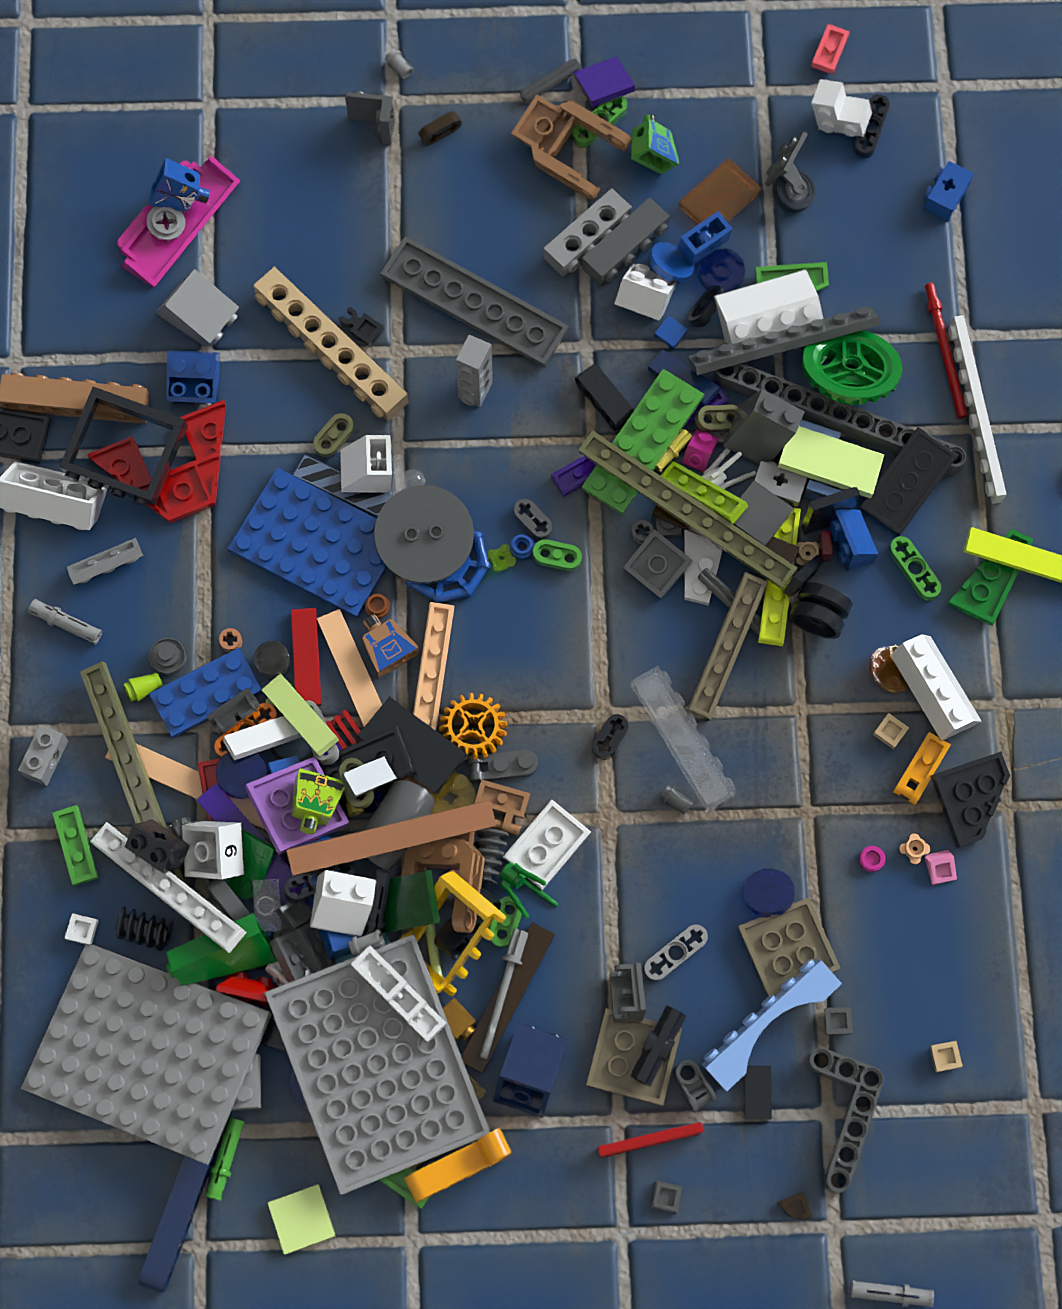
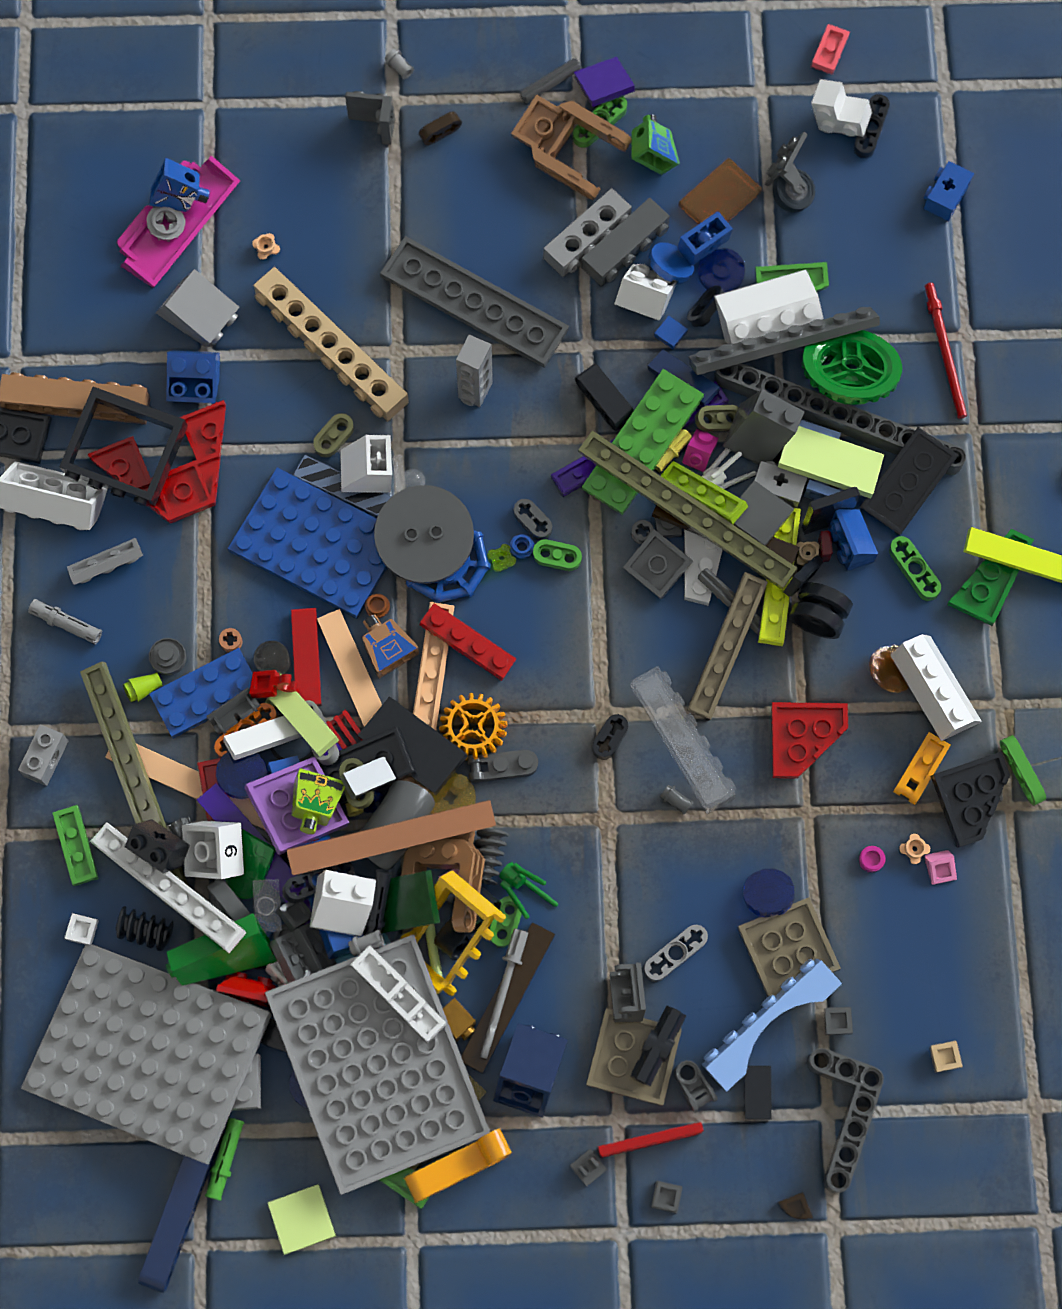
(261, 241): none -> light nougat plate
(267, 683): none -> red plate
(363, 328): black plate -> none
(467, 641): none -> red plate
(505, 801): medium nougat plate -> none
(547, 843): white tile -> none
(588, 1167): none -> dark grey tile
(803, 734): none -> red plate
(891, 731): tan plate -> none
(924, 1298): light grey pin -> none
(978, 418): white plate -> none
(1022, 770): none -> bright green beam

